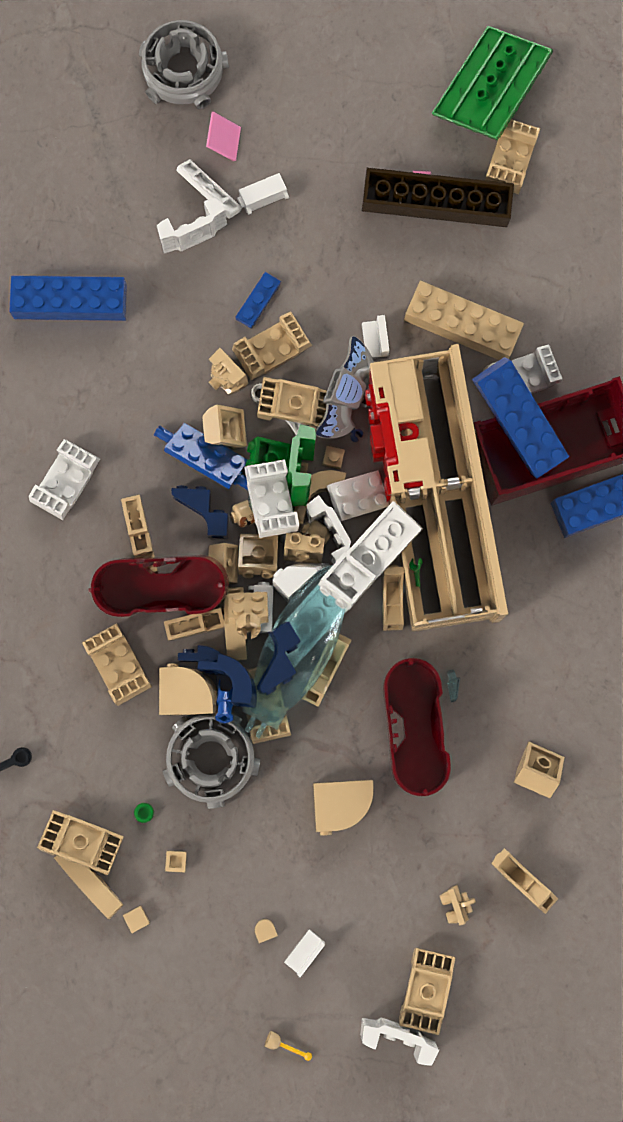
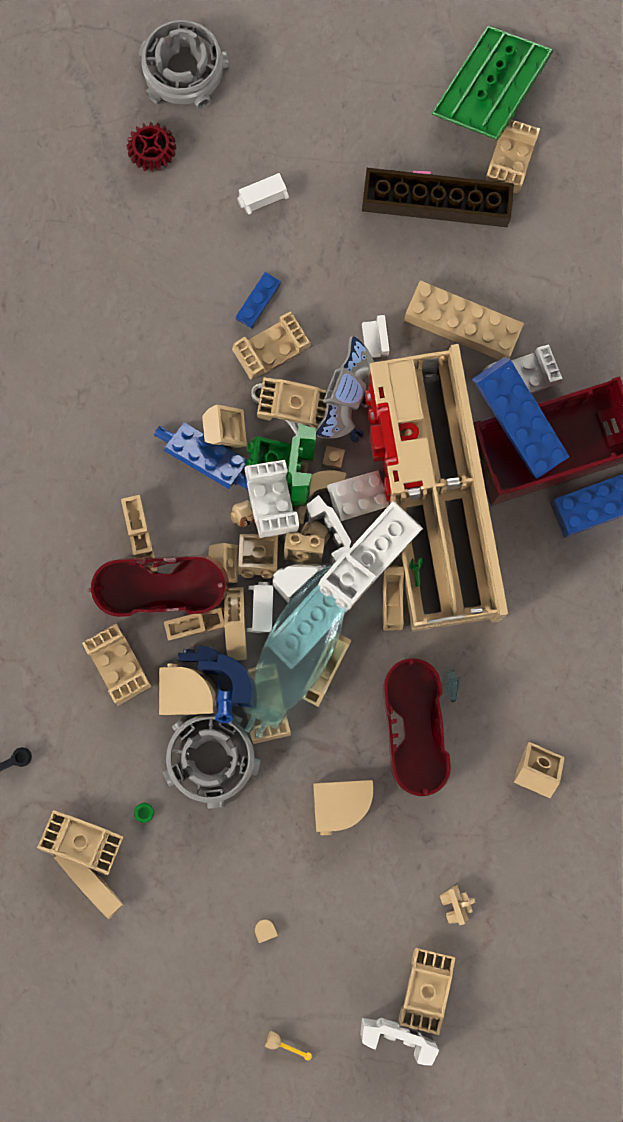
(64, 480): white plate -> none
(68, 298): blue brick -> none
(136, 919): tan tile -> none
(148, 137): none -> dark red gear
(176, 861): tan plate -> none
(196, 232): white plate -> none
(199, 502): dark blue arch -> none
(208, 187): white plate -> none
(223, 136): bright pink piece -> none
(226, 373): tan brick -> none
(248, 612): tan plate -> none
(279, 667): dark blue arch -> none
(305, 952): white panel -> none
(524, 881): tan arch -> none

